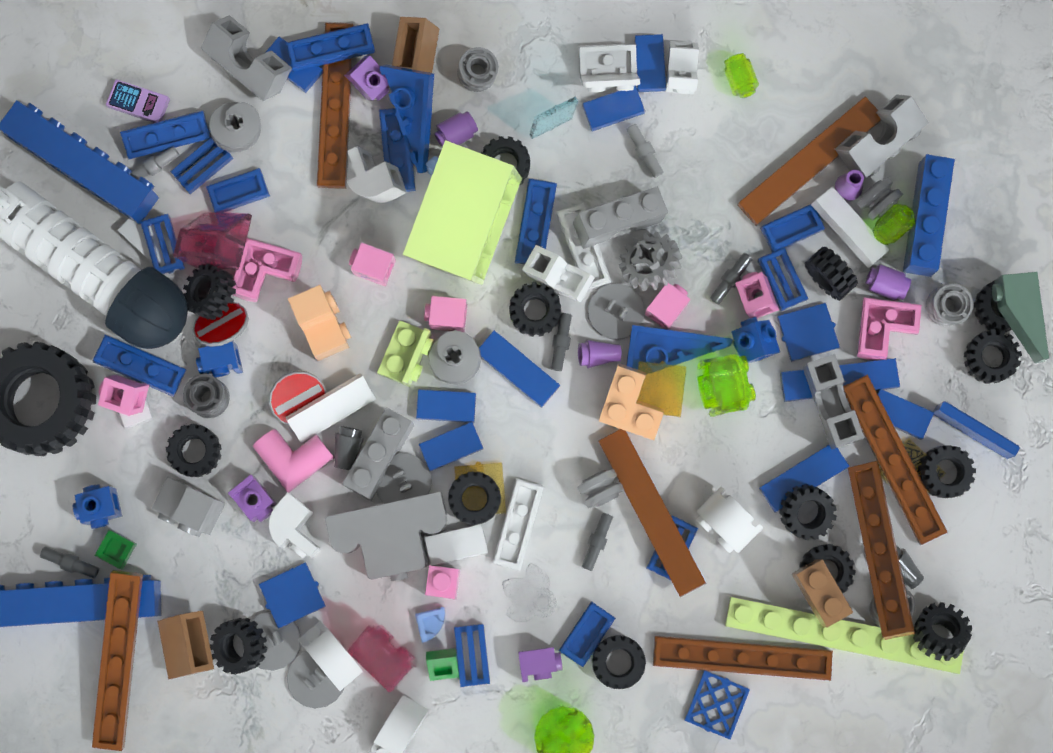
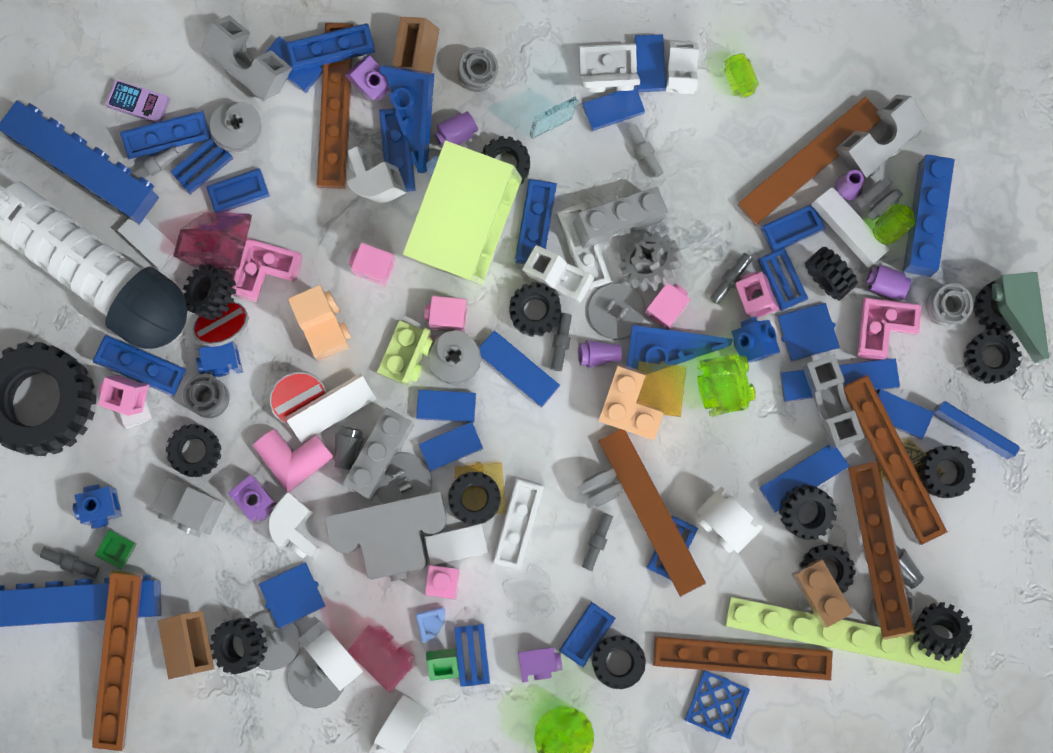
(169, 268): blue tile -> none

